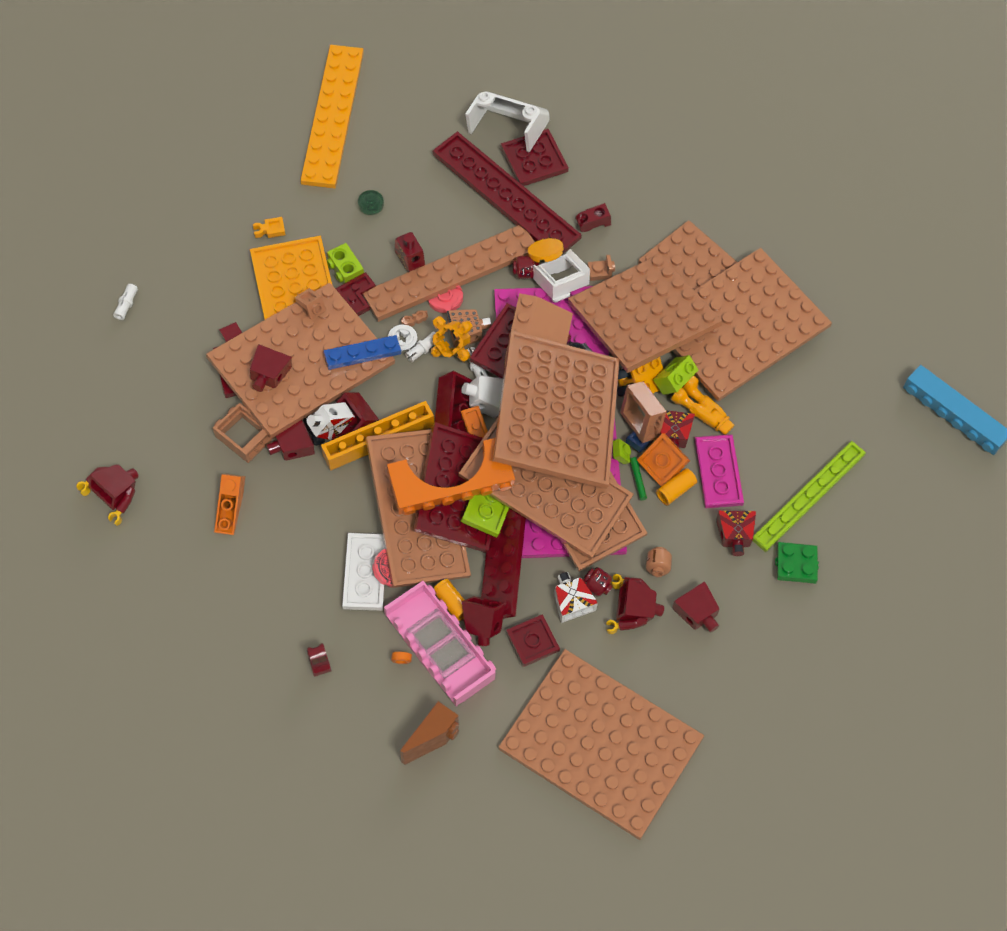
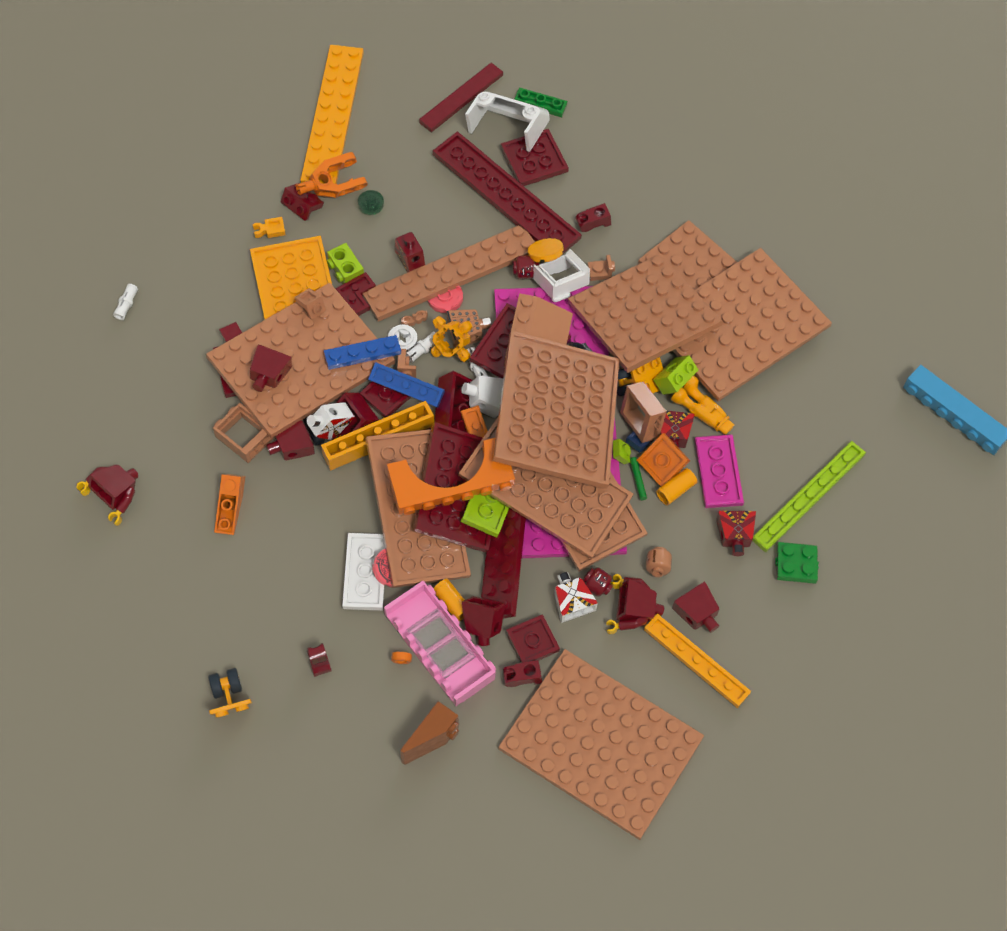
(219, 684): none -> plate
(300, 204): none -> dark red bracket
(331, 189): none -> orange piece
(383, 399): none -> dark red plate
(403, 364): none -> nougat bracket
(406, 384): none -> blue plate
(461, 97): none -> dark red tile
(522, 674): none -> dark red leg
(554, 105): none -> green tile
(697, 660): none -> light orange plate

